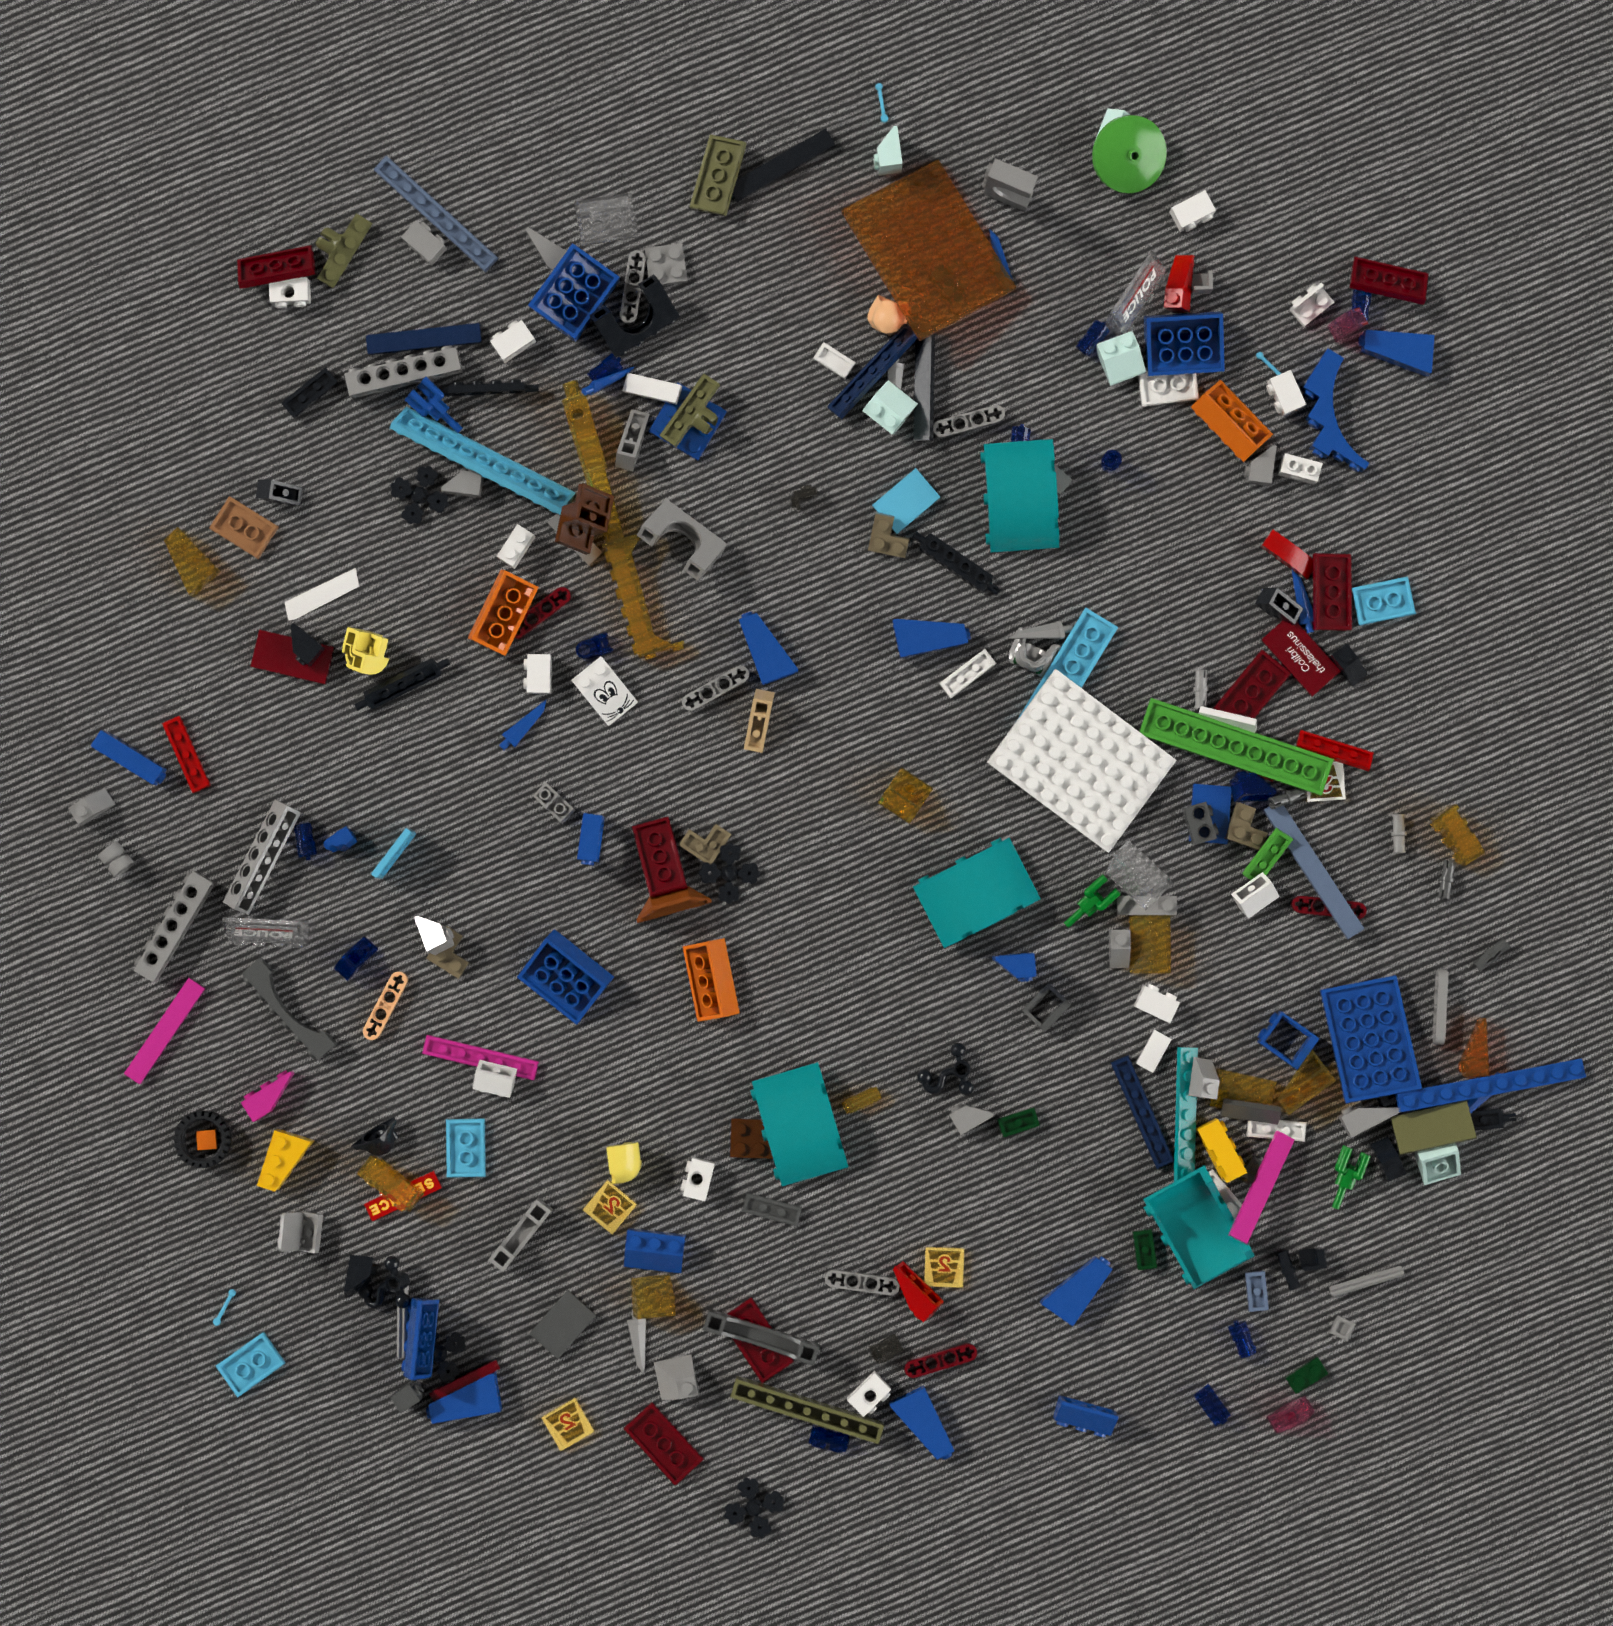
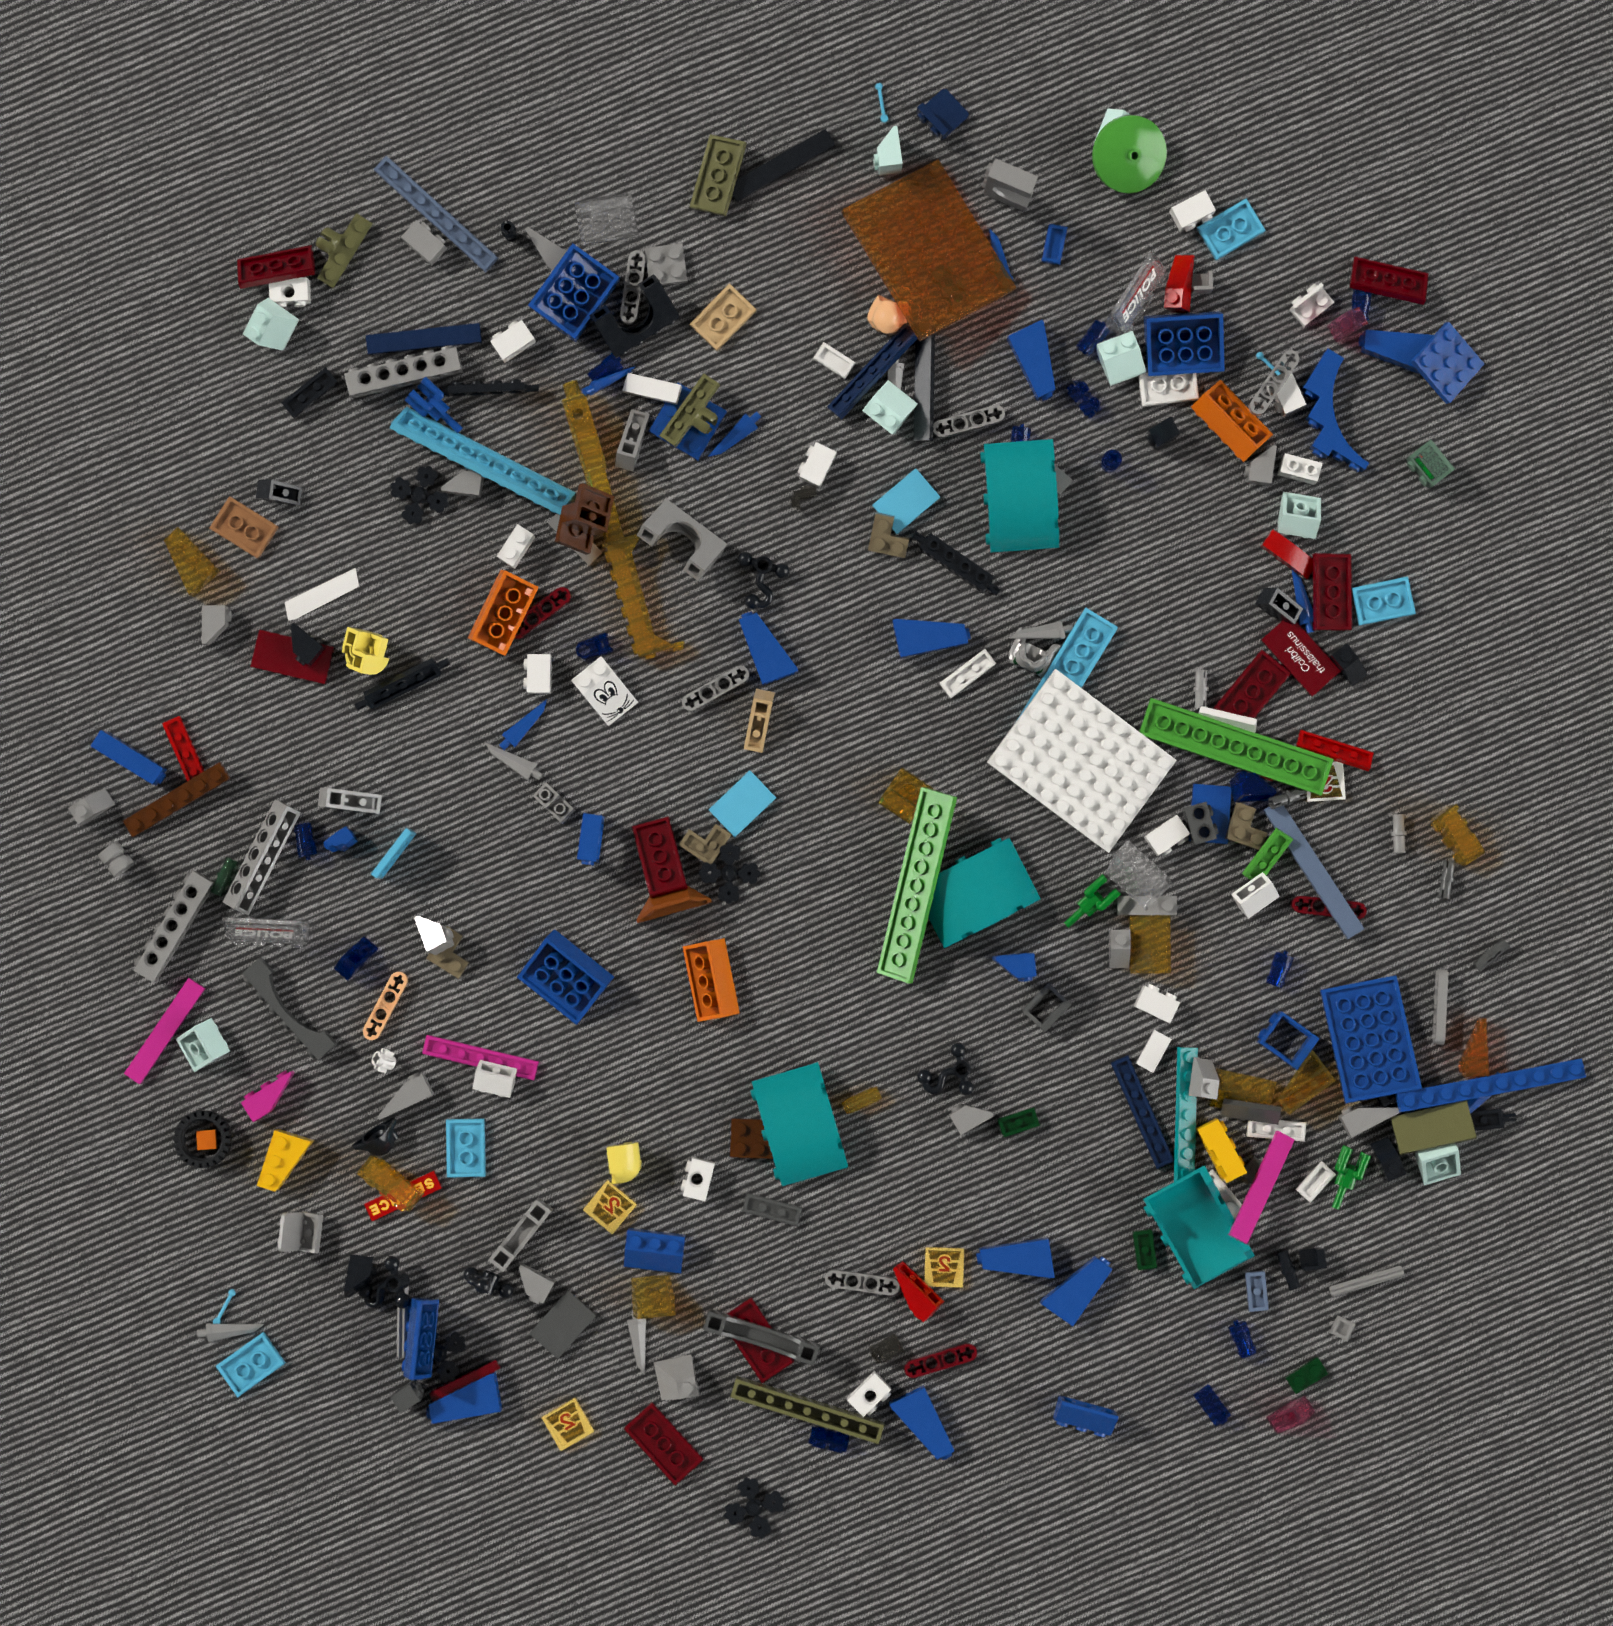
(176, 799): none -> reddish brown plate
(202, 1044): none -> light aqua slope
(214, 621): none -> light grey slope
(222, 1331): none -> light grey bar
(223, 876): none -> clear green pin
(270, 325): none -> light aqua slope
(349, 800): none -> light grey slope
(383, 1060): none -> white gear
(410, 1093): none -> light grey slope
(487, 1282): none -> black piece
(504, 230): none -> black pin
(521, 766): none -> light grey bar
(535, 1283): none -> light grey slope
(723, 317): none -> tan tile
(738, 432): none -> blue bar
(742, 803): none -> medium azure tile
(781, 570): none -> black piece
(817, 465): none -> white brick
(916, 885): none -> bright green plate
(942, 114): none -> dark blue bracket
(1022, 1257): none -> blue slope
(1033, 356): none -> blue slope
(1054, 244): none -> blue tile
(1089, 403): none -> clear blue hinge
(1162, 433): none -> black slope
(1167, 835): none -> white brick
(1231, 229): none -> medium azure tile
(1273, 382): none -> light grey beam
(1280, 966): none -> clear blue piece
(1299, 515): none -> light aqua slope
(1315, 1181): none -> white tile
(1429, 464): none -> sand green slope
(1447, 362): none -> blue plate

